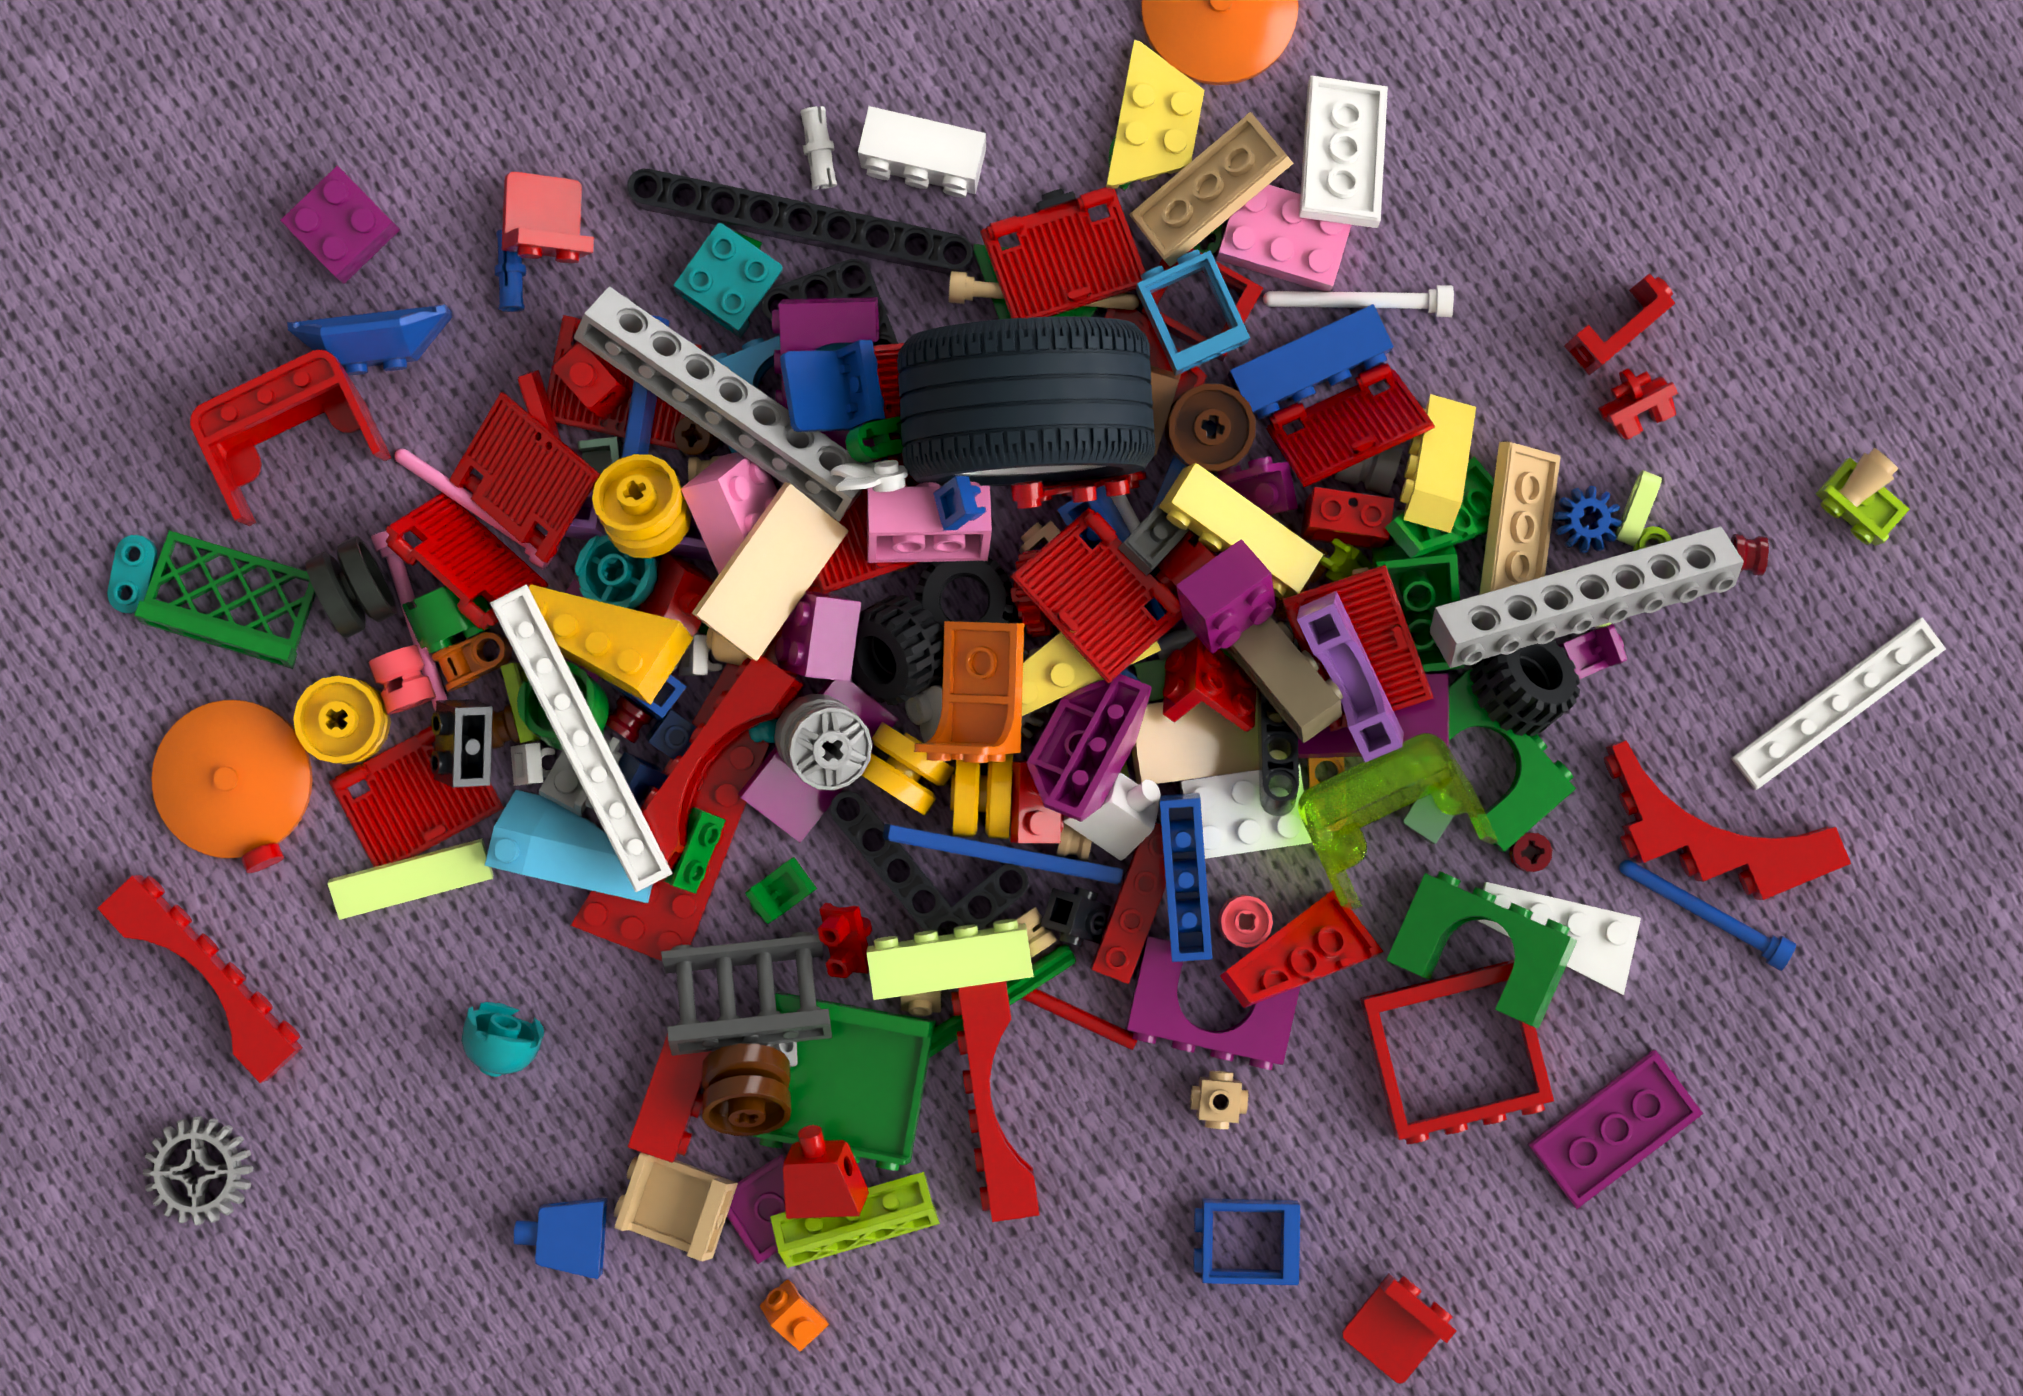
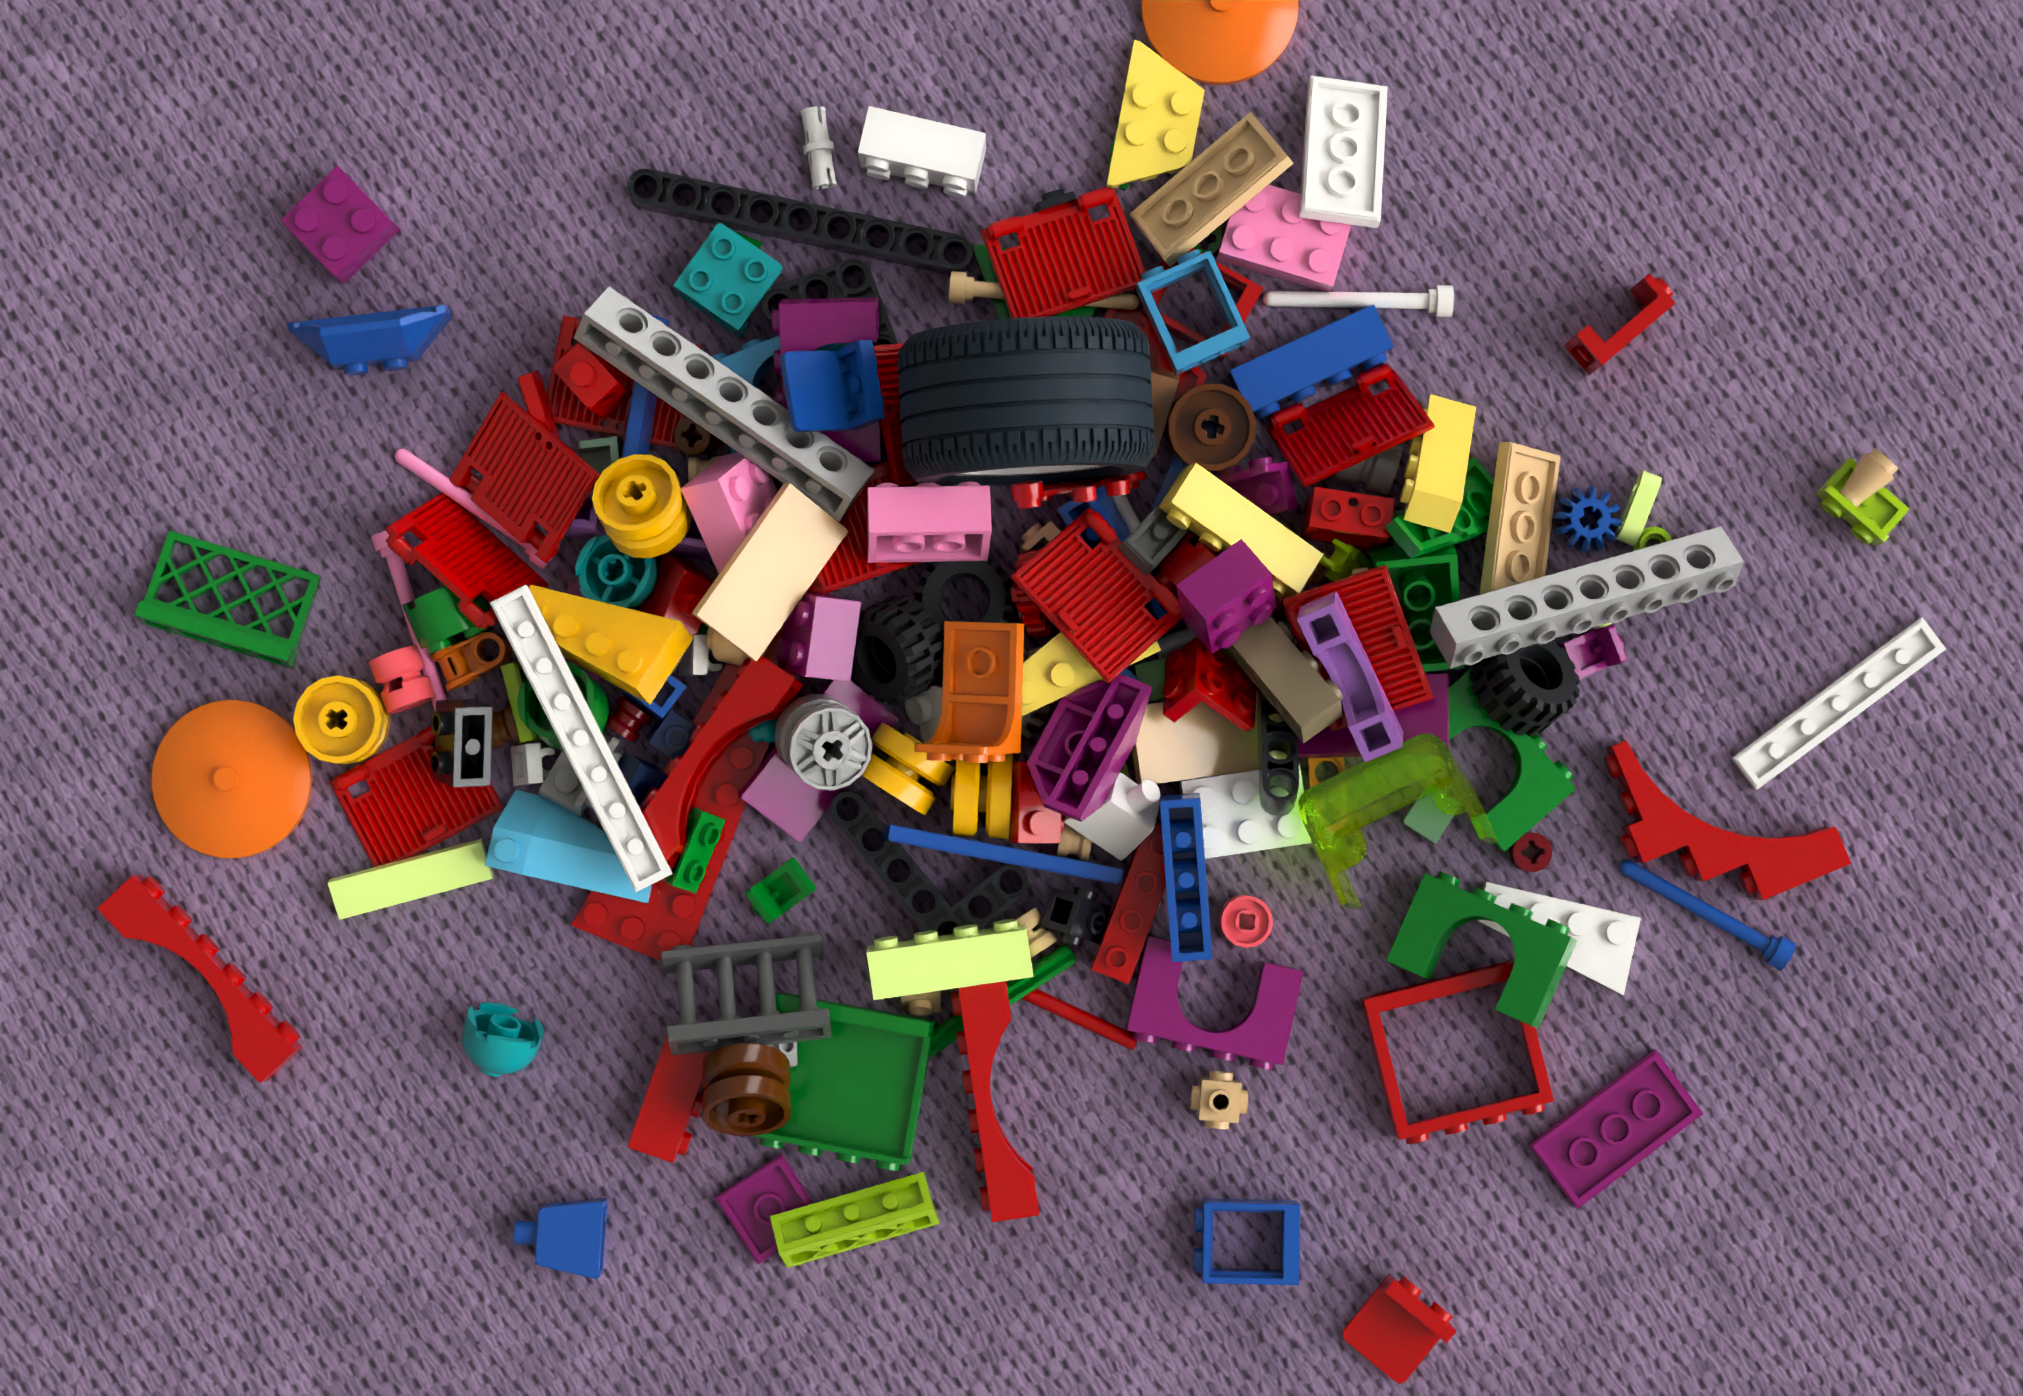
(132, 574): teal plate -> none
(197, 1153): light grey gear -> none
(262, 857): red tile -> none
(269, 405): red windscreen -> none
(351, 587): pearl dark grey wheel -> none
(510, 274): blue pin -> none
(543, 218): bracket -> none
(675, 1204): tan panel -> none
(793, 1315): orange bracket -> none
(822, 1178): red torso -> none
(845, 935): red hips -> none
(879, 433): green beam -> none
(881, 475): white plate -> none
(957, 503): blue tile -> none
(1306, 949): red wing -> none
(1635, 397): red hips -> none
(1753, 552): dark red wheel -> none

